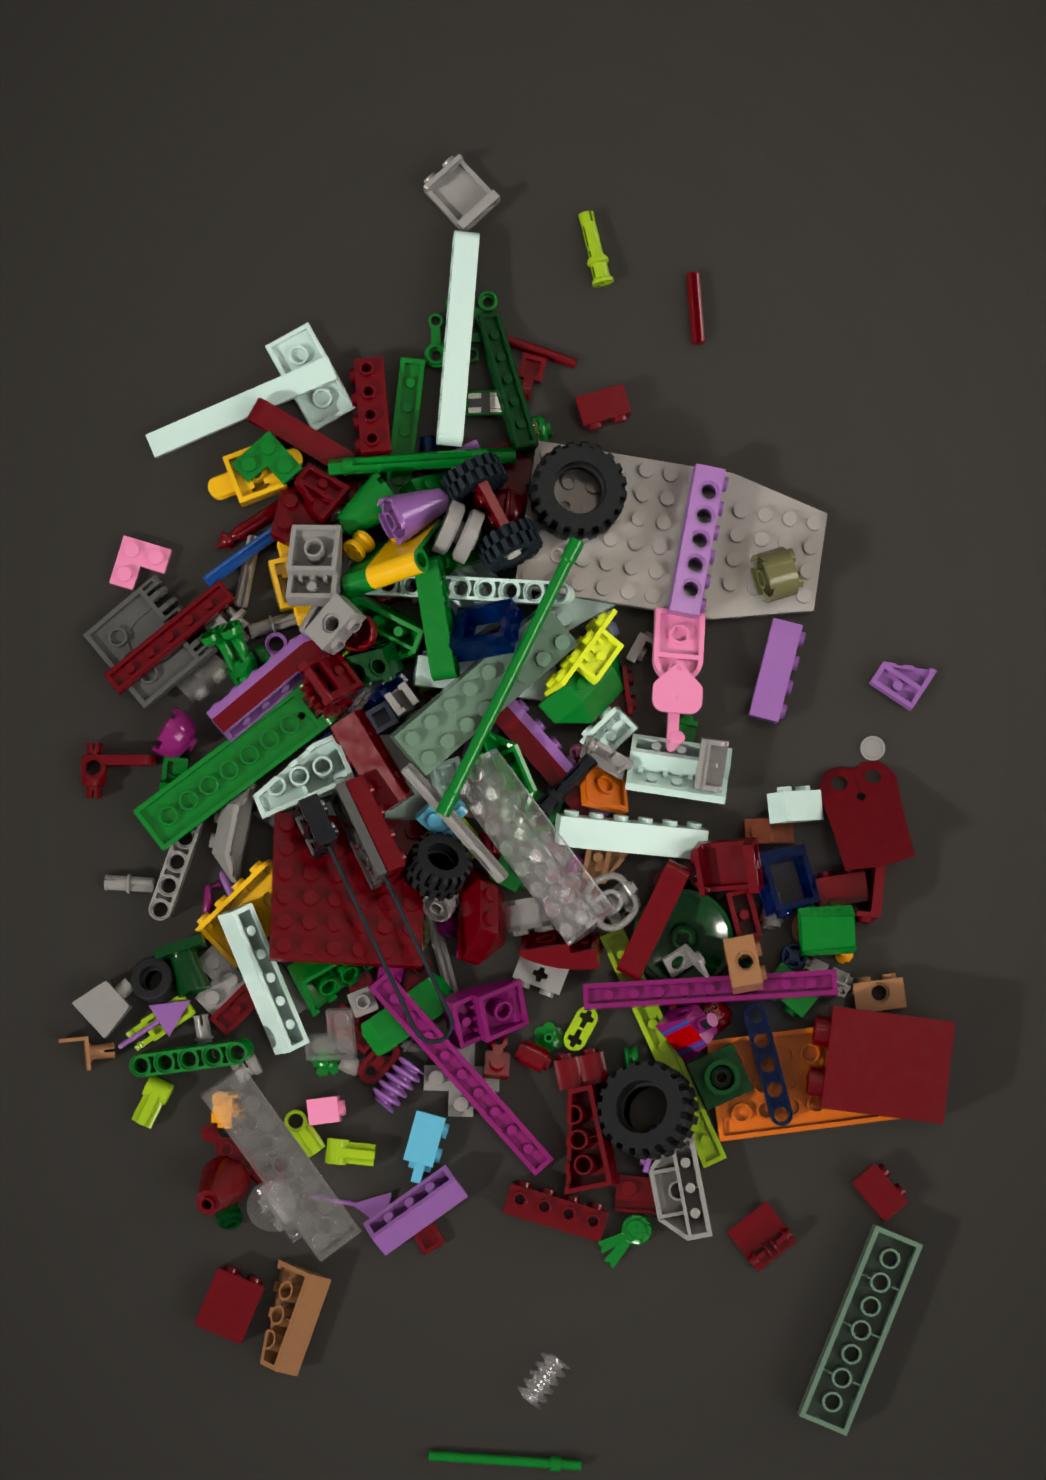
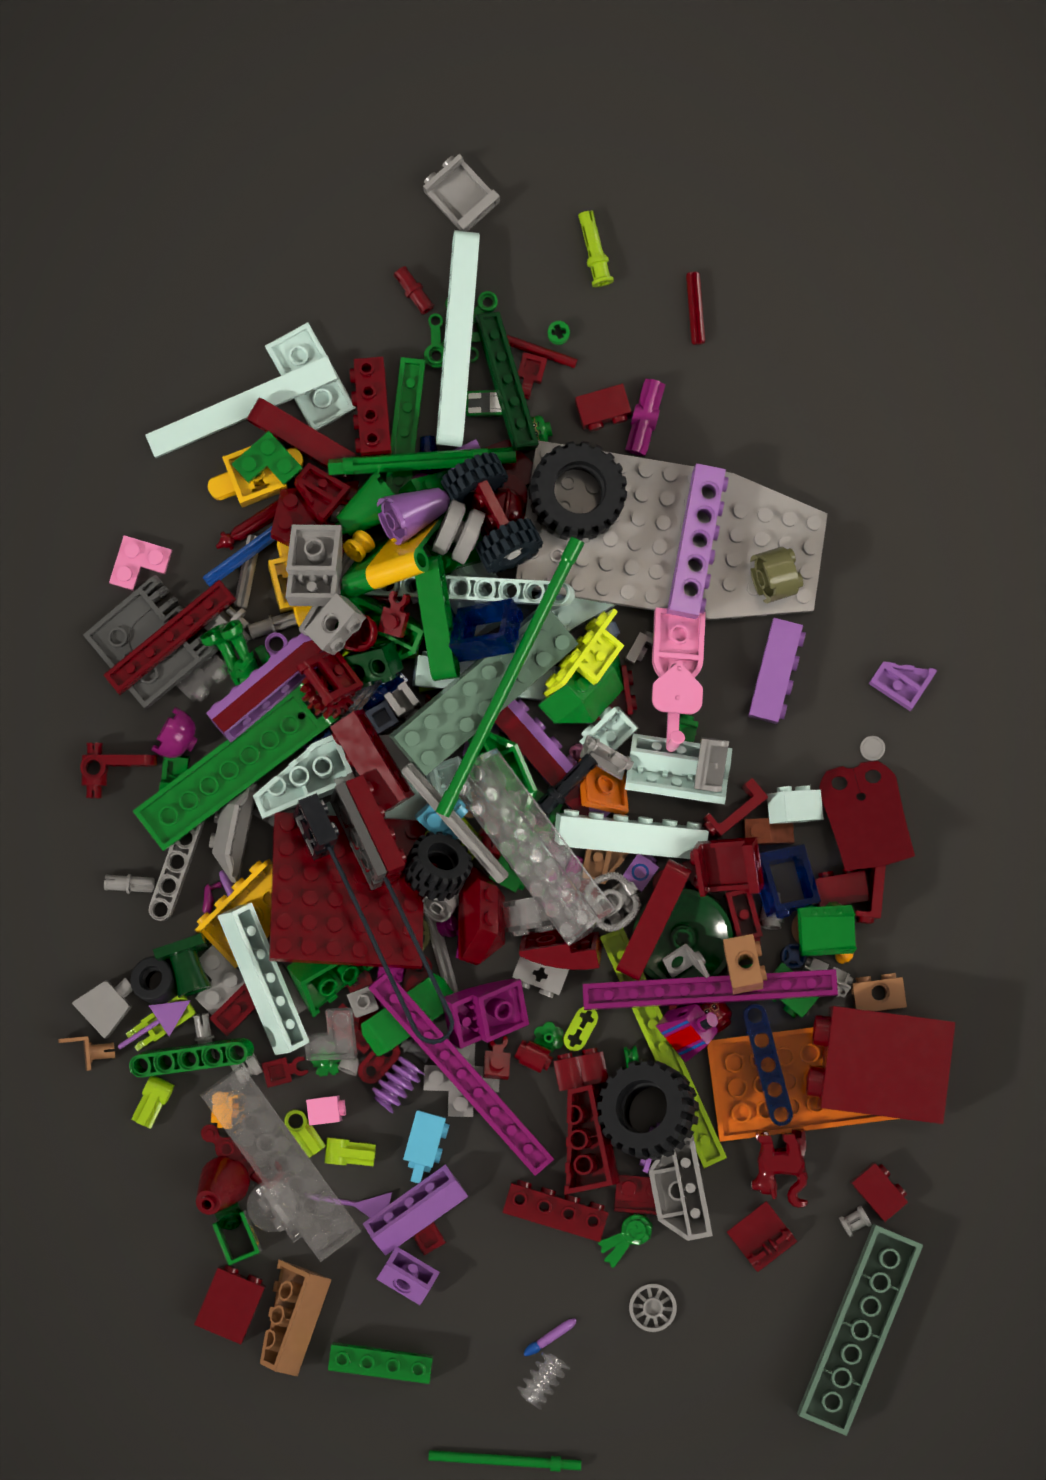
(224, 1244): none -> green piece
(279, 1071): none -> dark red plate
(380, 1362): none -> green brick
(394, 618): none -> dark red plate
(408, 1275): none -> medium lavender brick
(413, 290): none -> dark red pin
(551, 1336): none -> medium lavender piece
(553, 338): none -> green bush
(641, 871): none -> medium lavender brick
(645, 417): none -> magenta piece
(652, 1307): none -> light grey wheel
(705, 1071): dark green plant -> none
(757, 797): none -> dark red panel
(782, 1161): none -> dark red animal
(858, 1214): none -> light grey bush

